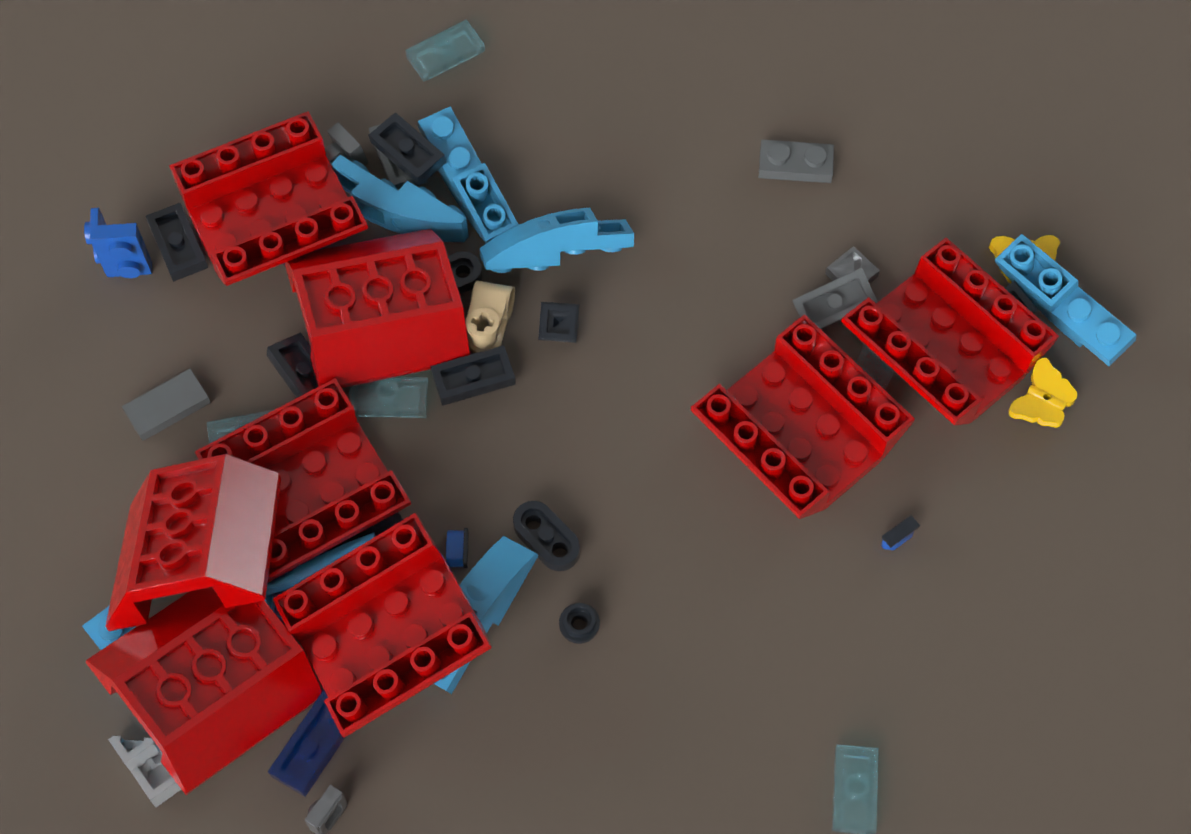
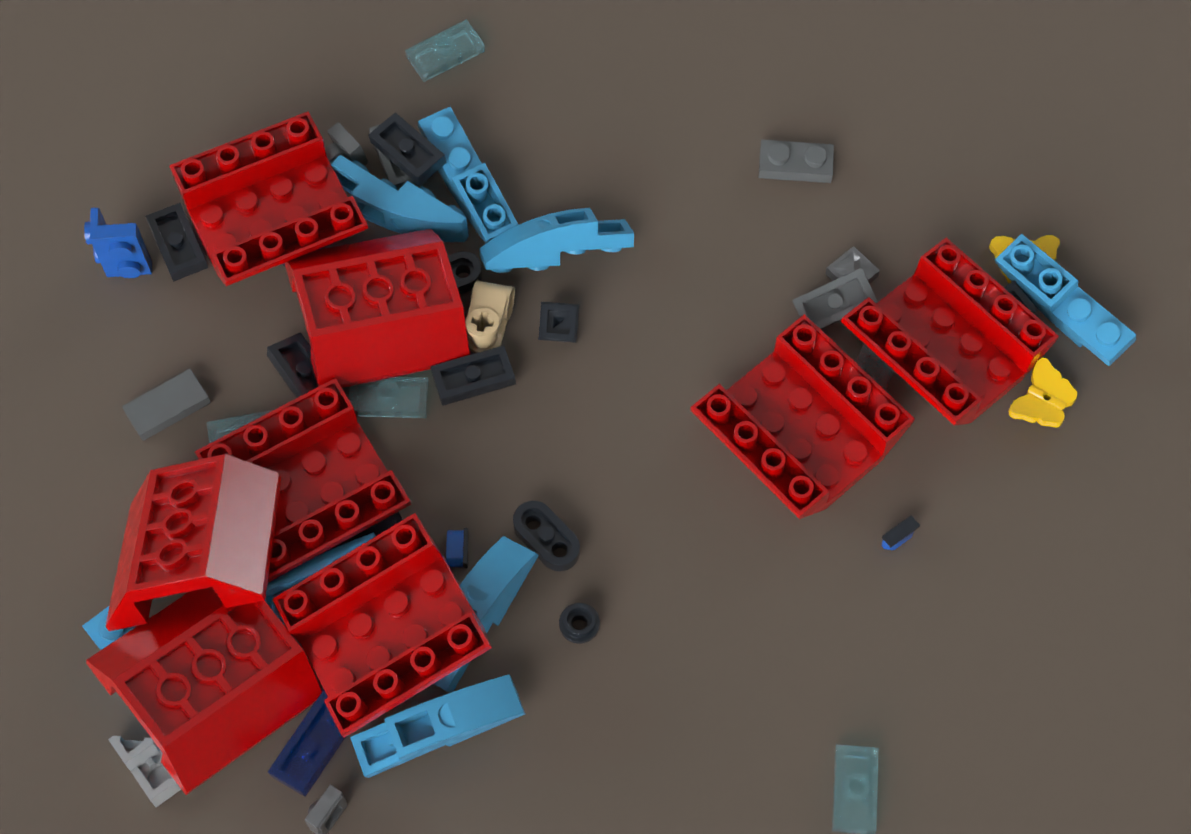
(436, 724): none -> dark azure slope

